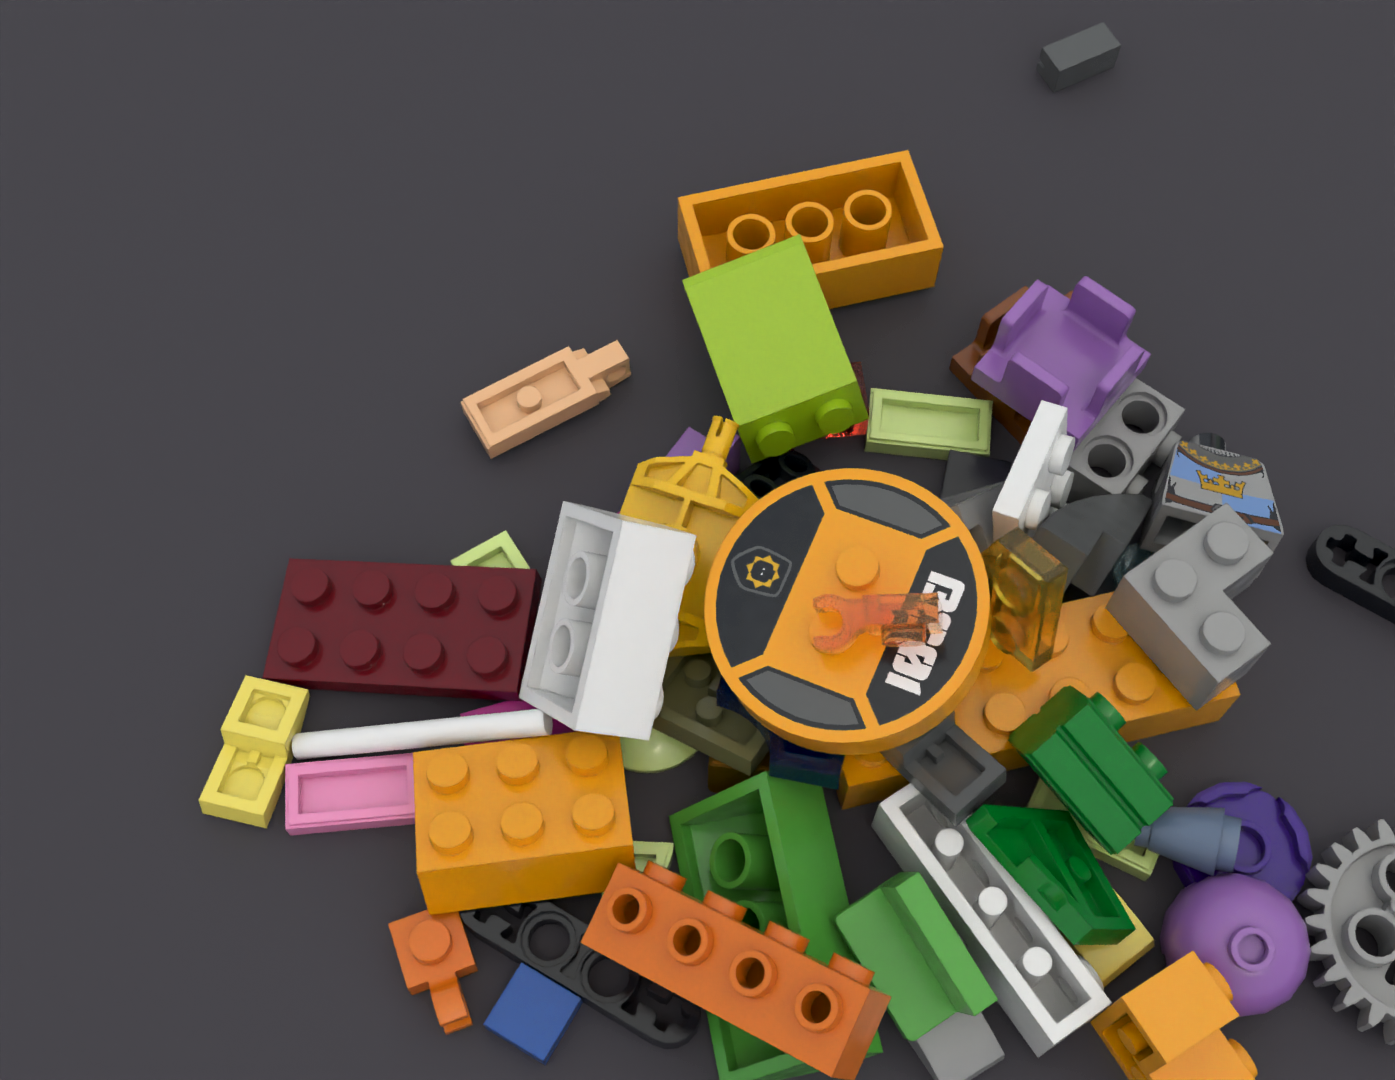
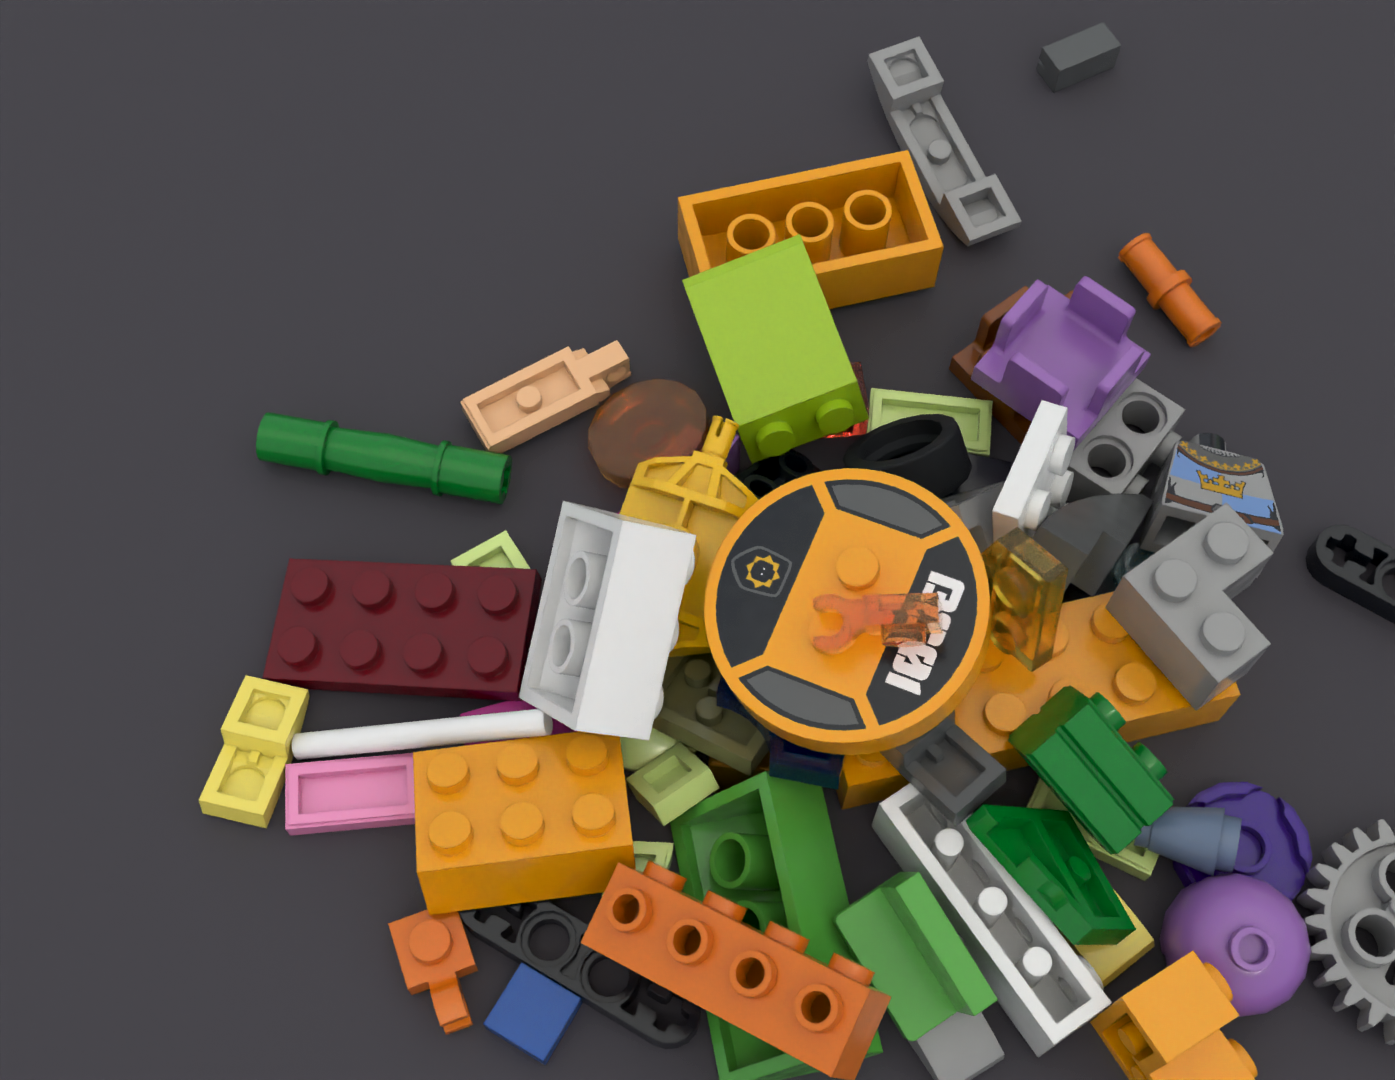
(384, 457): none -> green piece
(646, 423): none -> clear orange tile
(672, 783): none -> yellowish green tile
(917, 448): none -> black tyre
(946, 167): none -> light grey slope
(1169, 289): none -> orange pin

